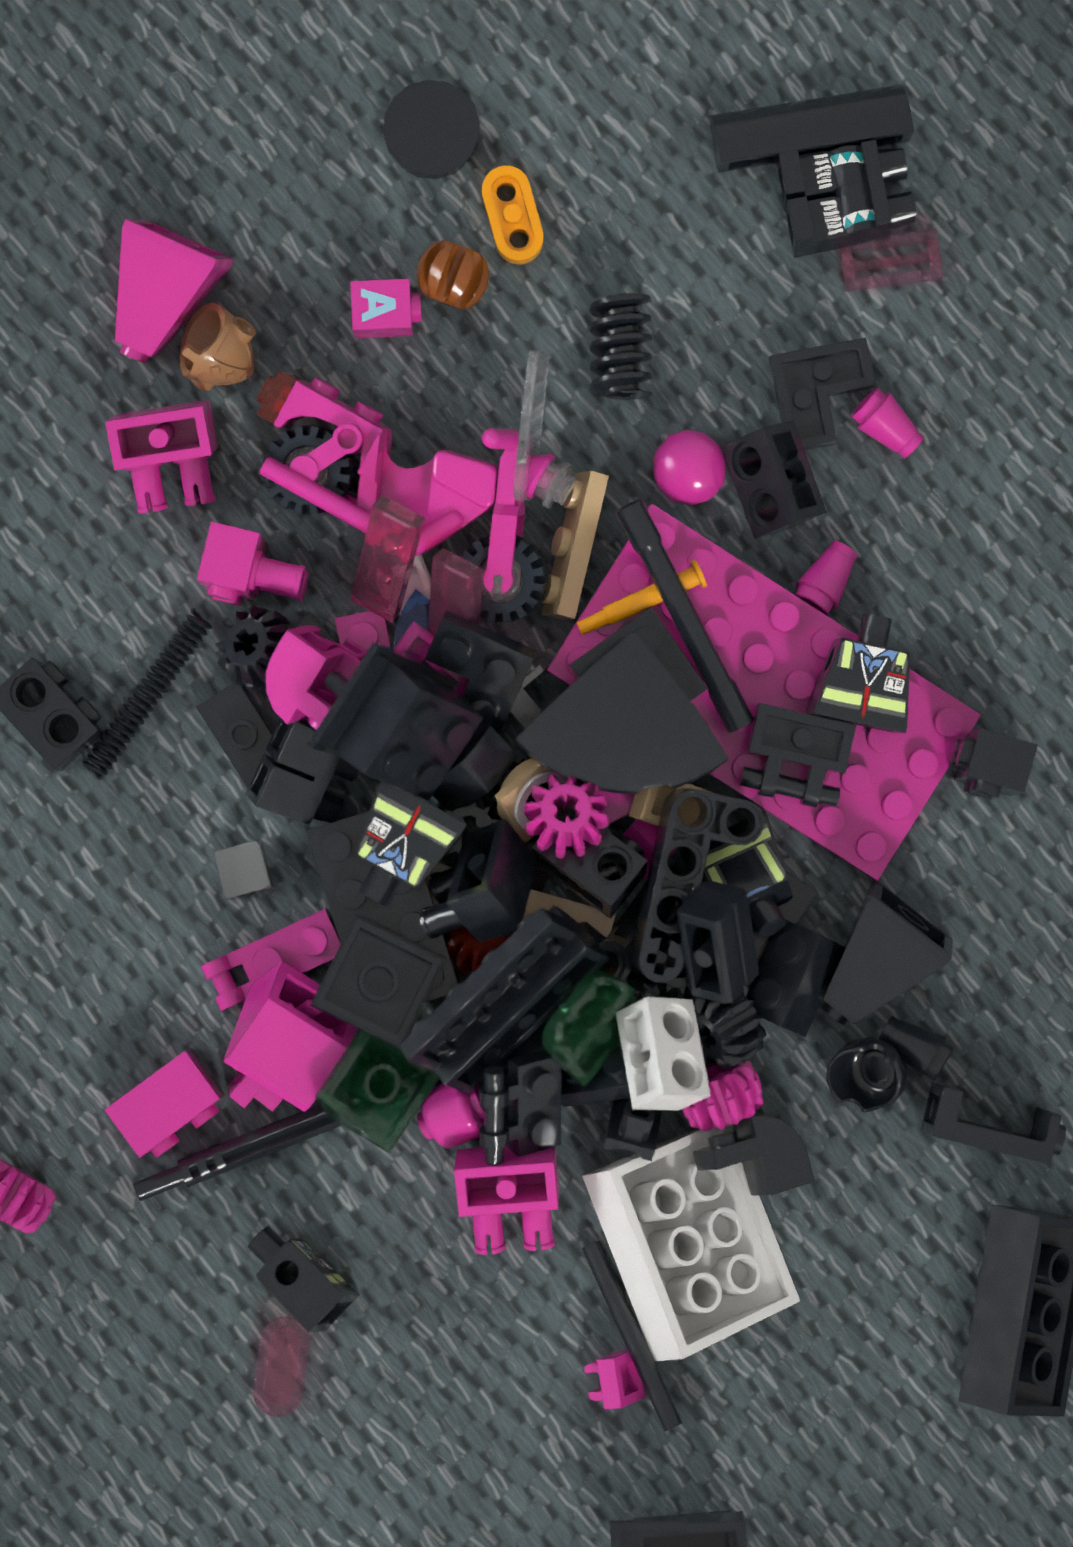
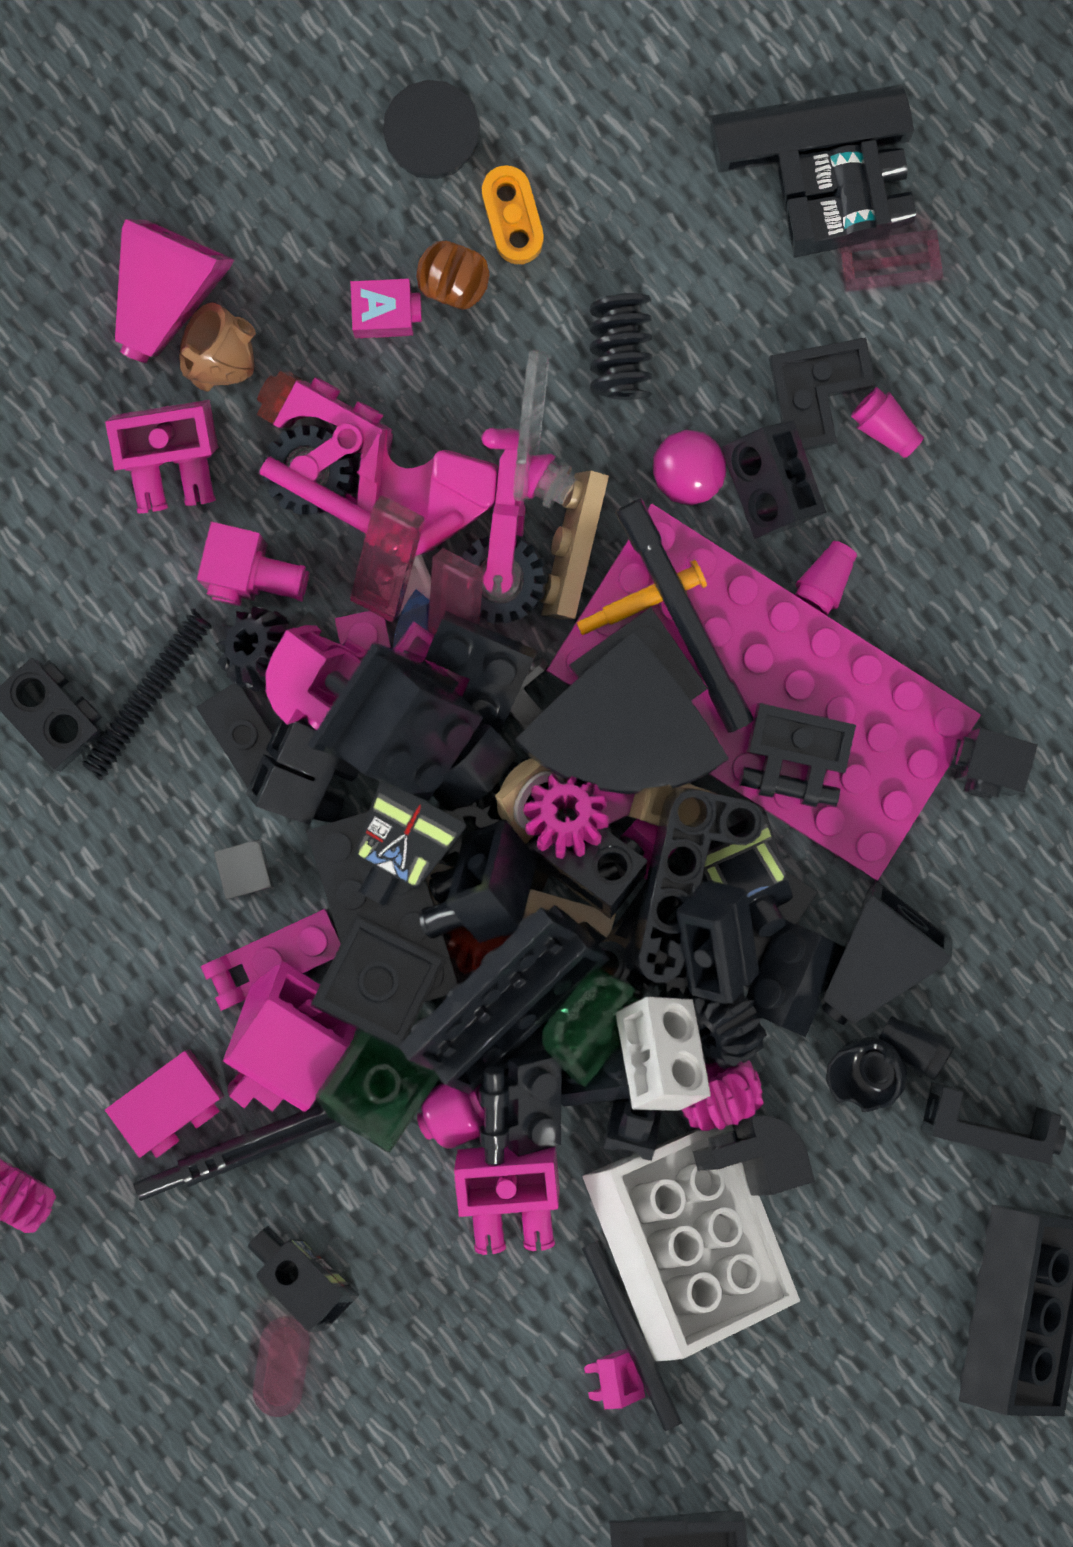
(864, 680): torso -> none

